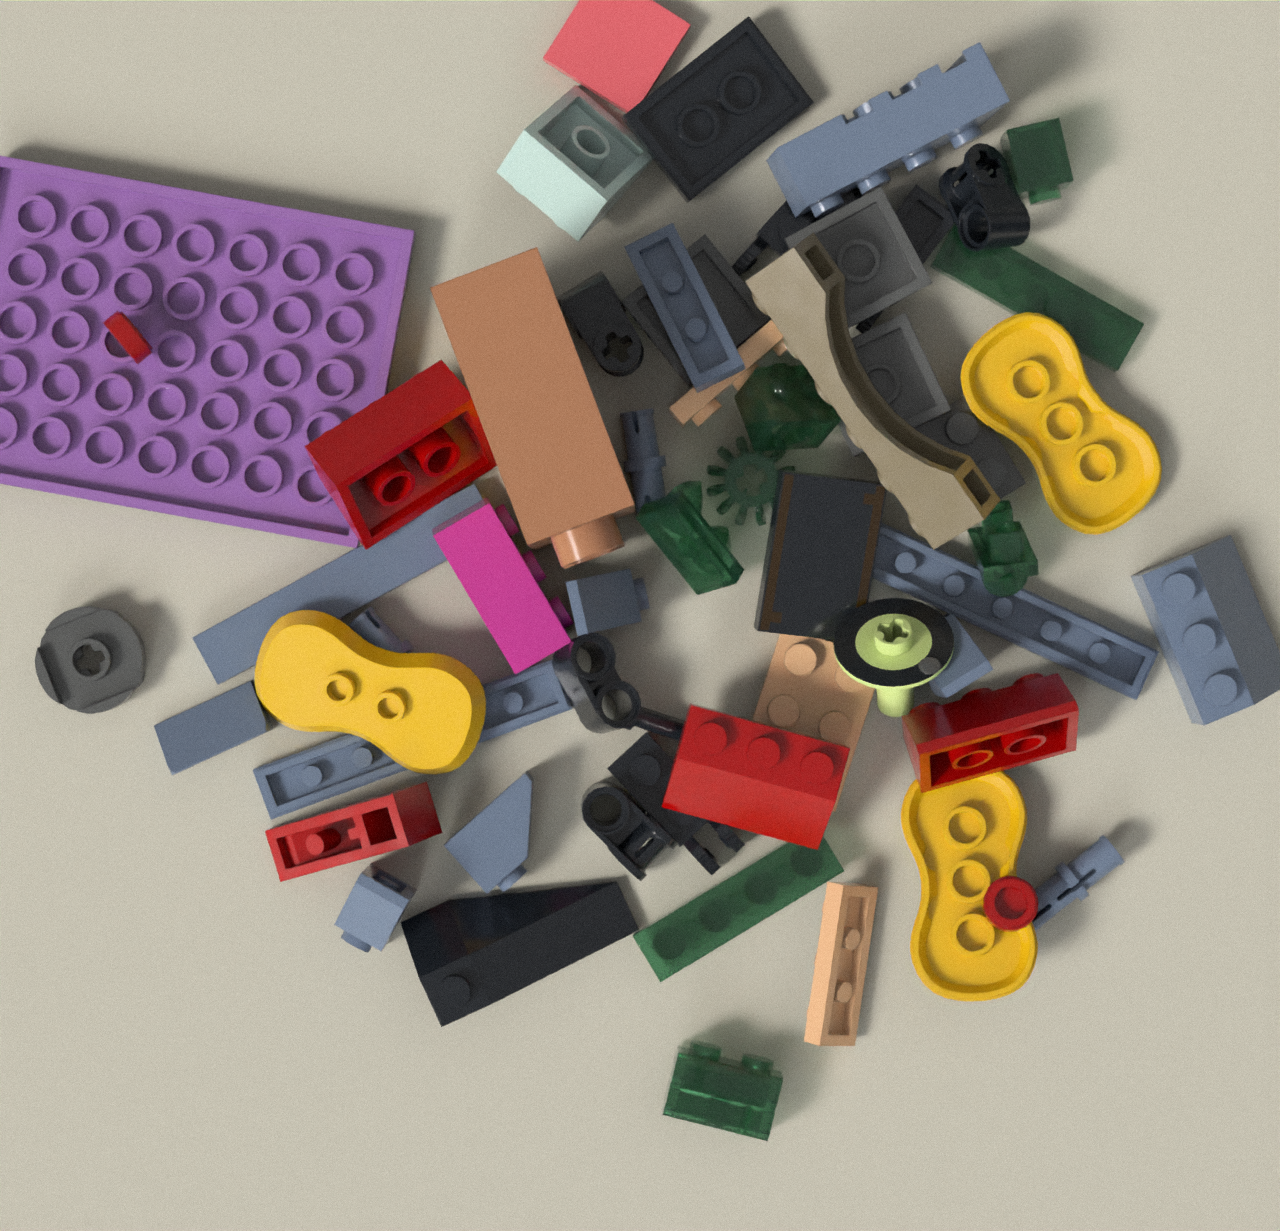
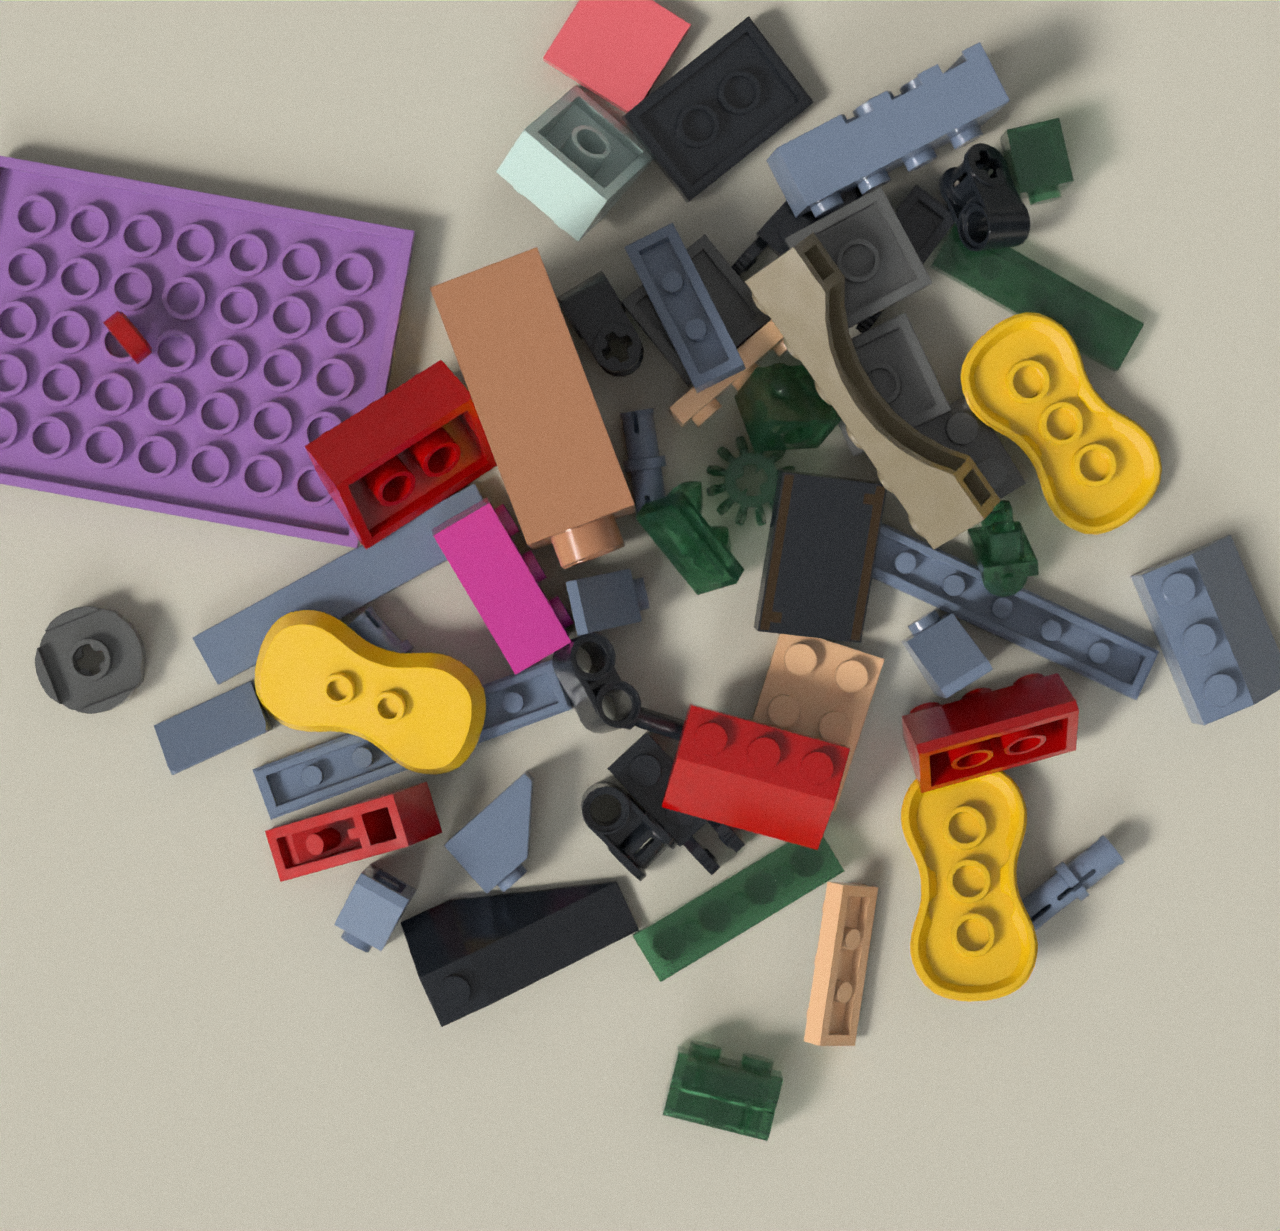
(893, 649): piece -> none
(1010, 904): red tile -> none

